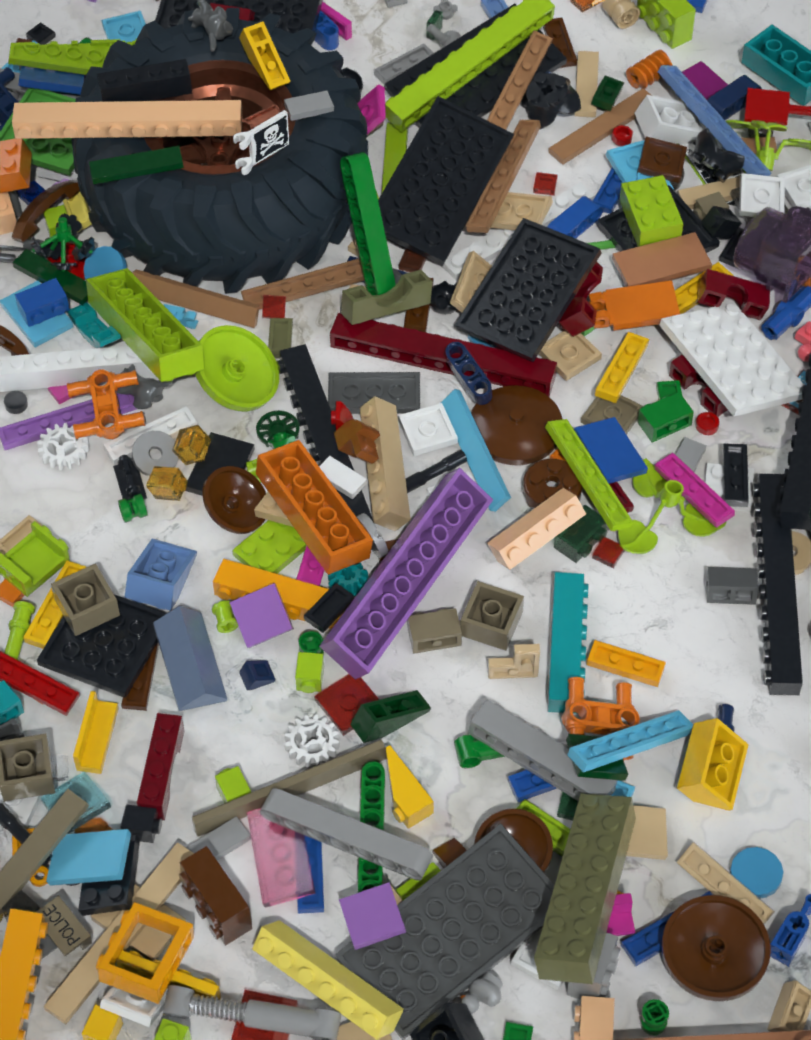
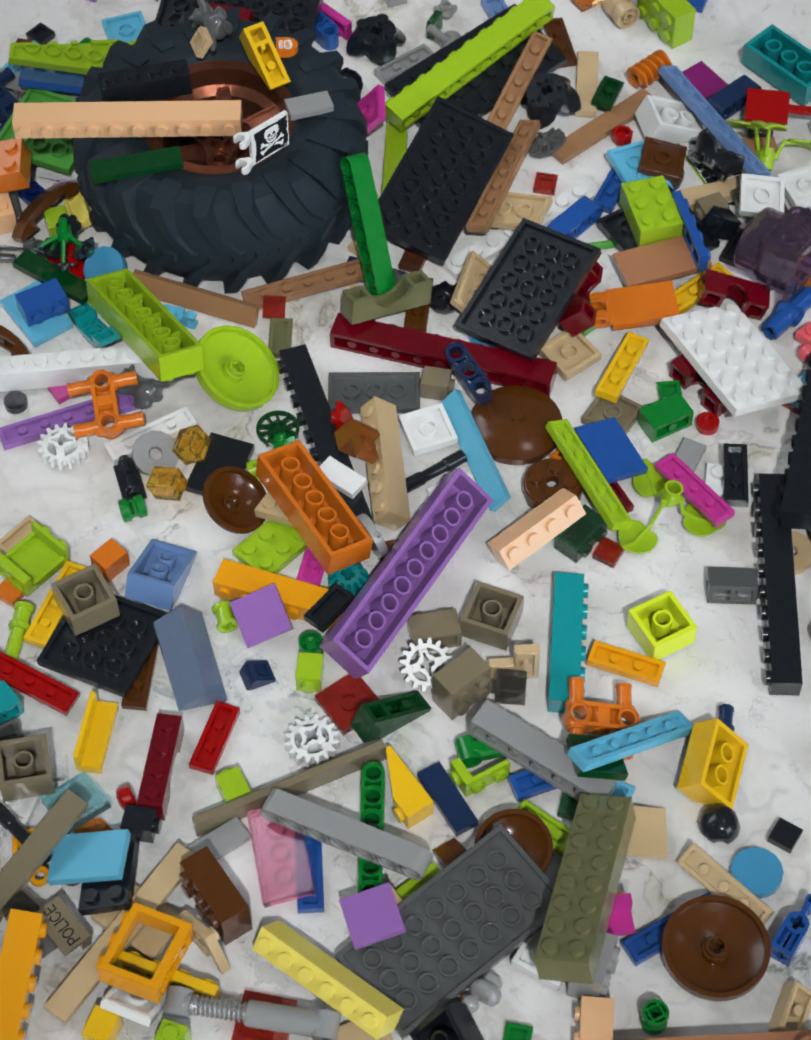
(110, 559): none -> orange brick
(125, 796): none -> red tile
(201, 42): none -> tan tile
(206, 940): none -> tan wing
(214, 738): none -> red tile
(286, 47): none -> orange tile
(377, 38): none -> black brick
(436, 383): none -> dark tan brick
(437, 661): none -> white gear
(447, 799): none -> dark blue tile
(461, 683): none -> dark tan brick
(474, 785): none -> lime bracket
(509, 687): none -> clear smoke brick
(546, 141): none -> dark grey wheel
(661, 626): none -> neon yellow brick
(691, 235): none -> blue plate
(719, 824): none -> black hair
(785, 835): none -> black tile

